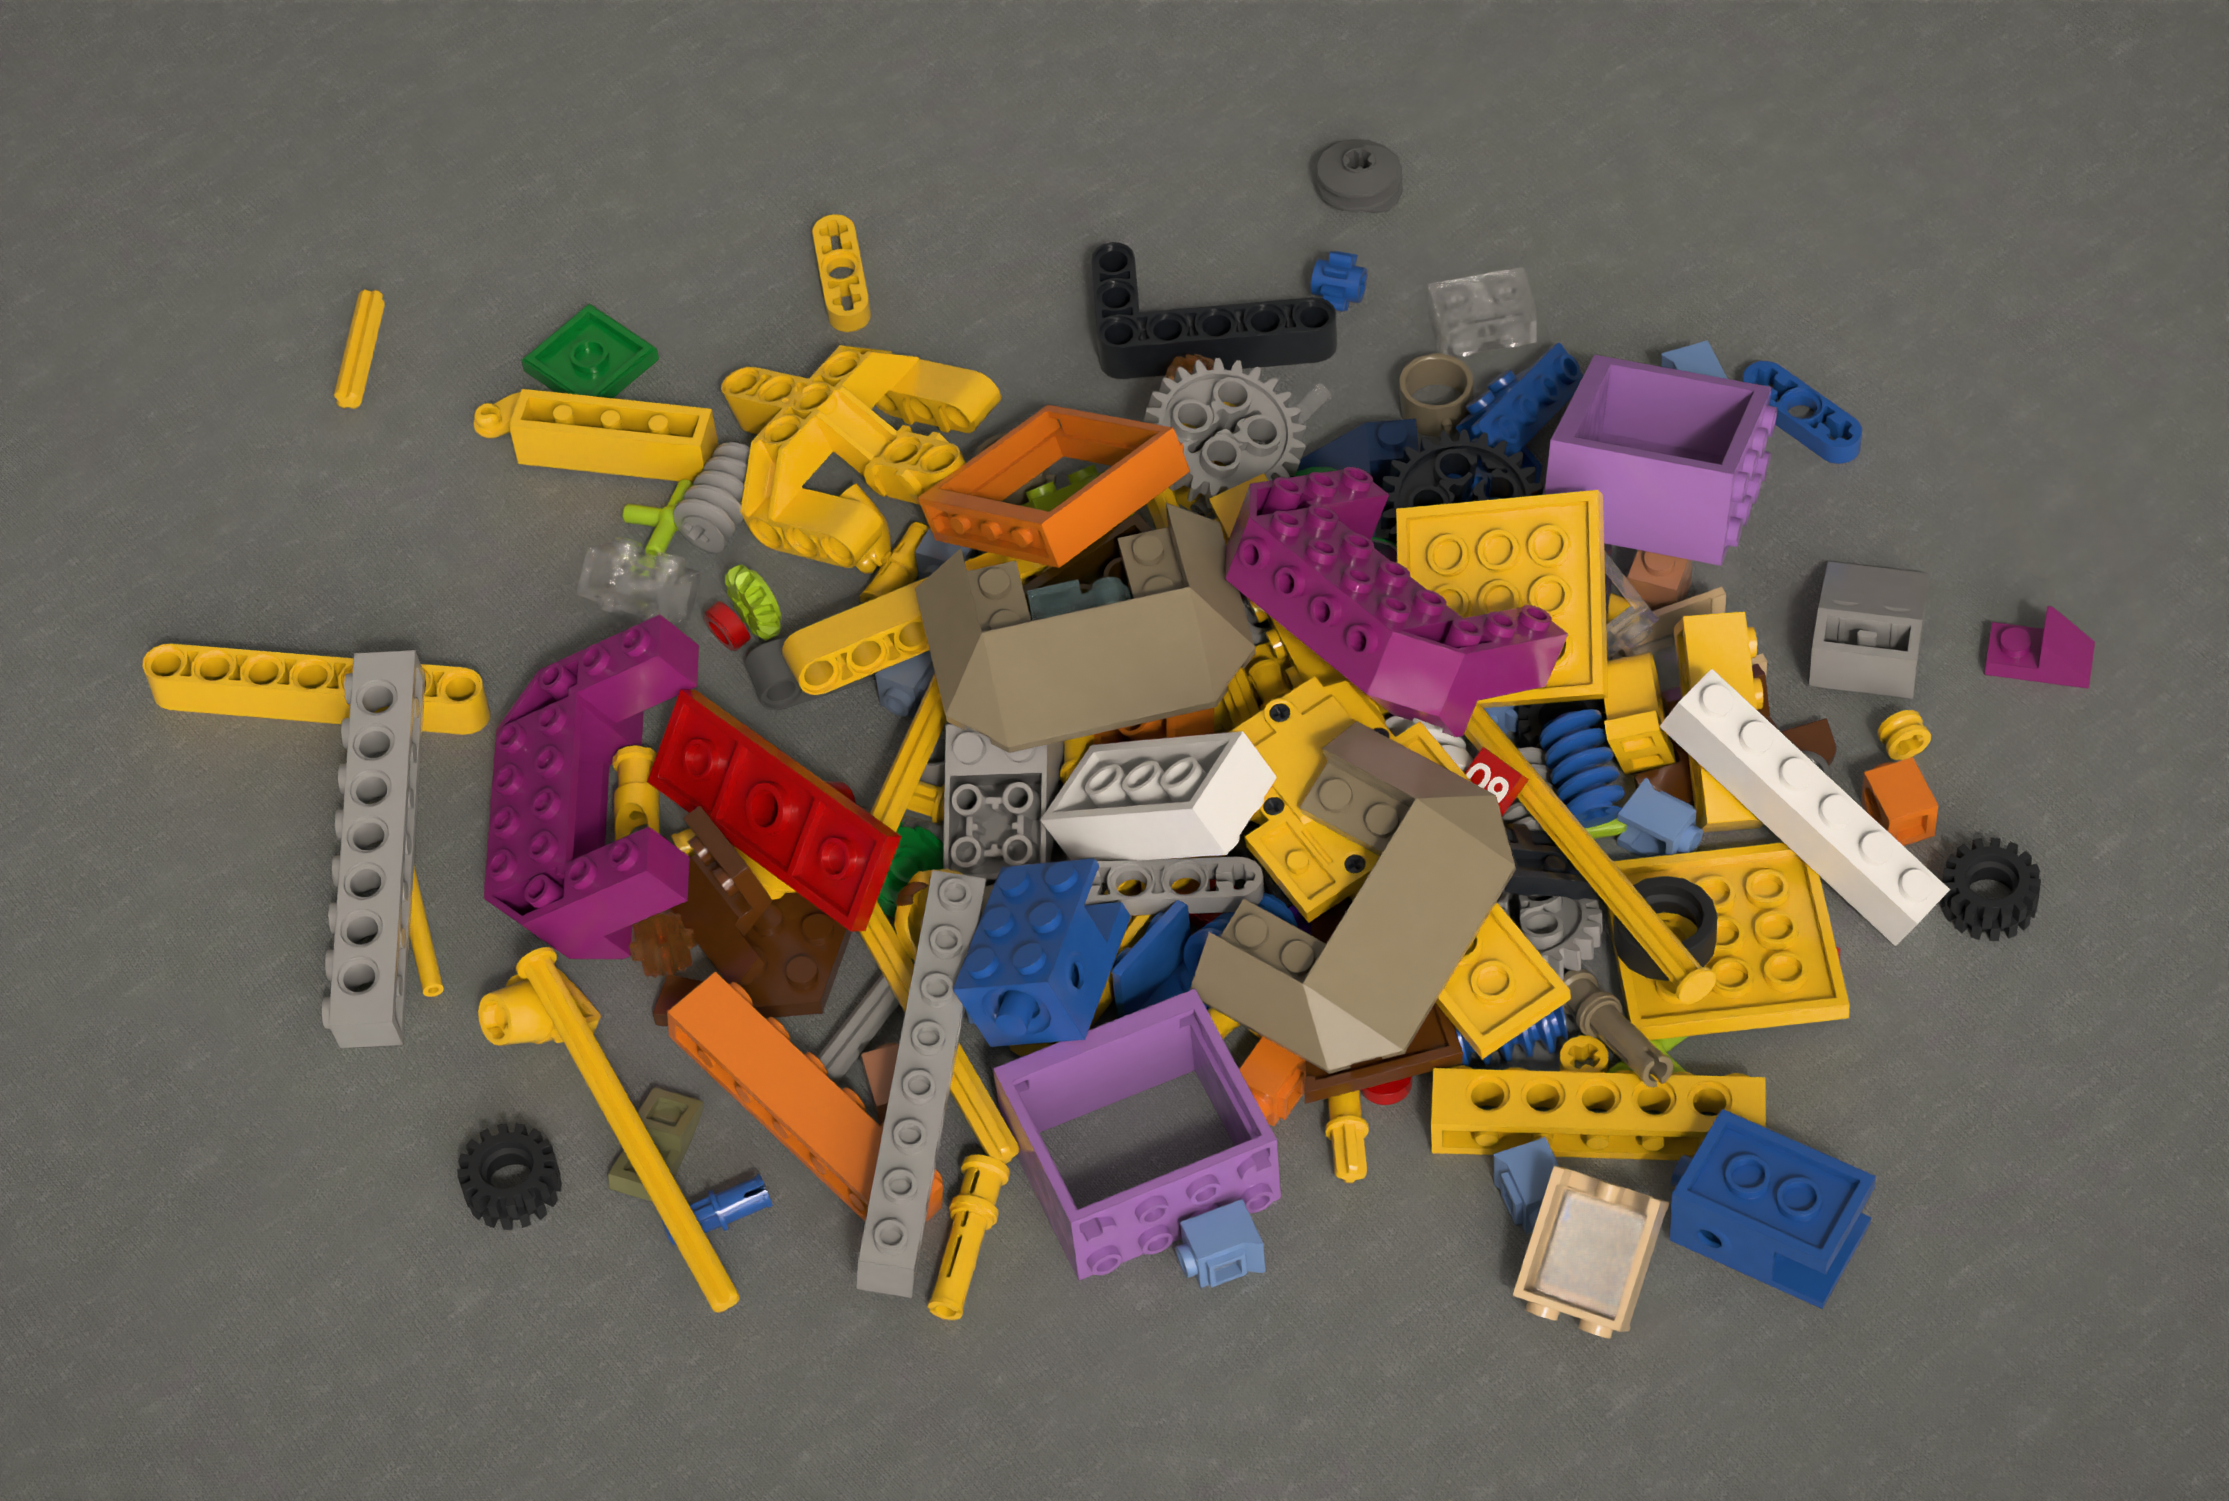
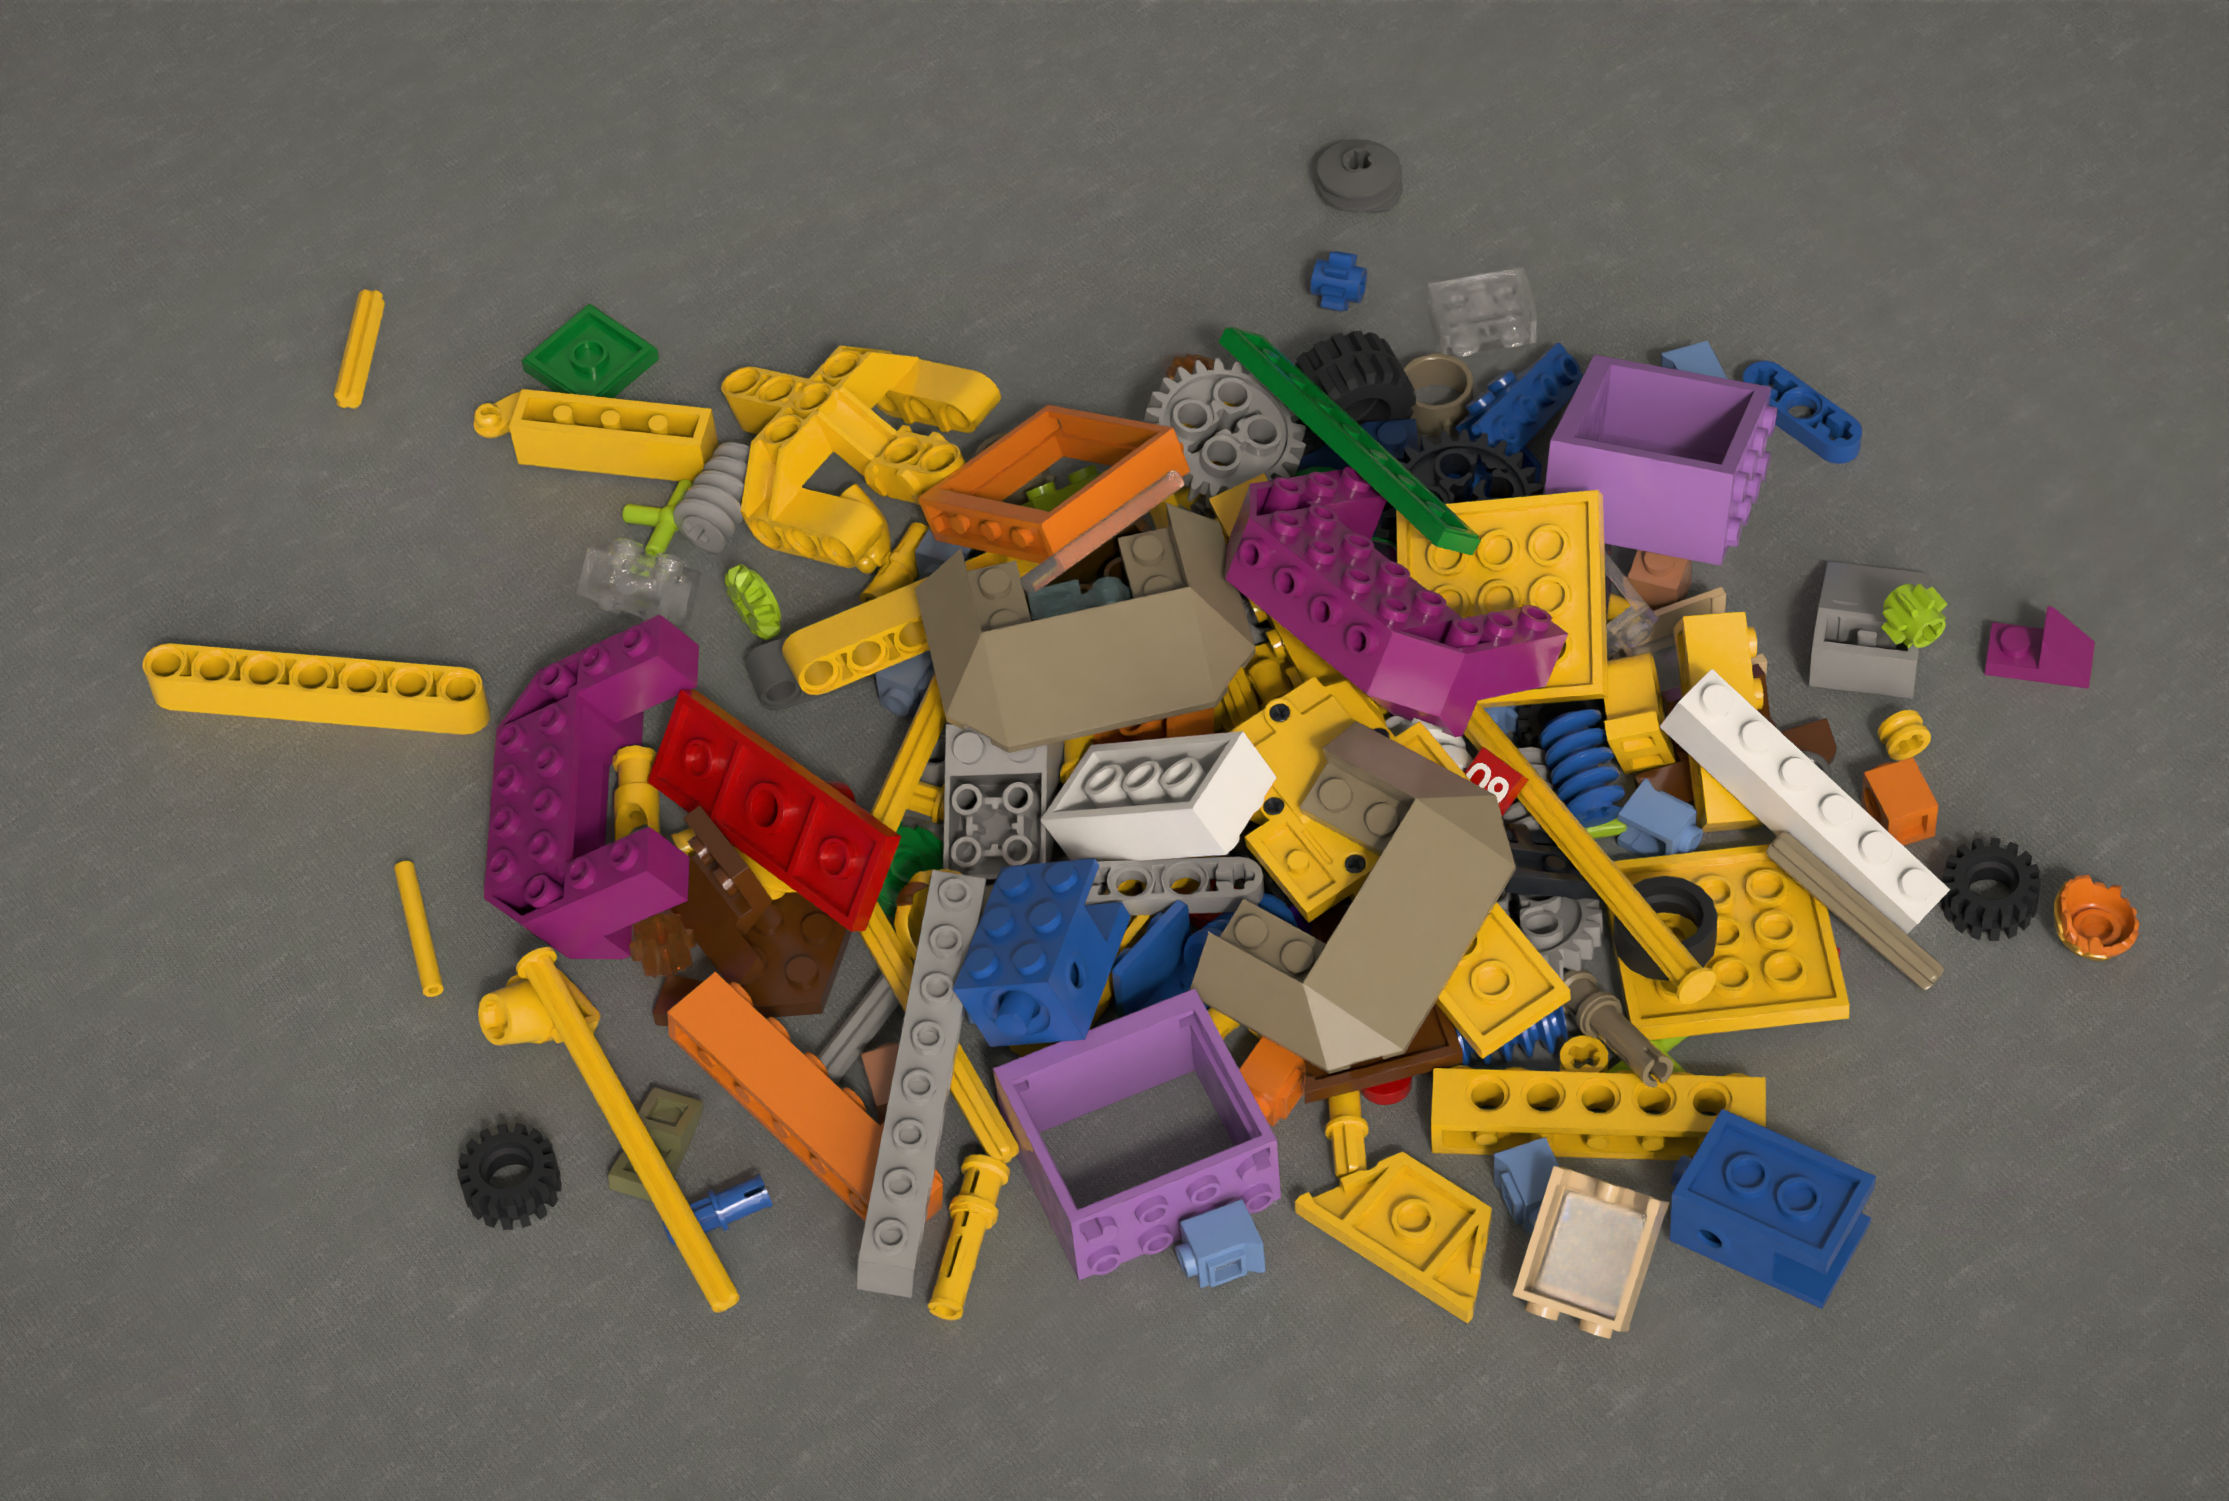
(379, 1012): light grey brick -> none
(726, 626): red tile -> none
(836, 288): yellow beam -> none
(1102, 532): none -> clear bar
(1254, 333): black beam -> none
(1350, 441): none -> green tile
(1360, 378): none -> black tyre
(1409, 1227): none -> yellow wing
(1855, 911): none -> dark tan axle
(1914, 615): none -> lime gear
(2094, 919): none -> orange hair

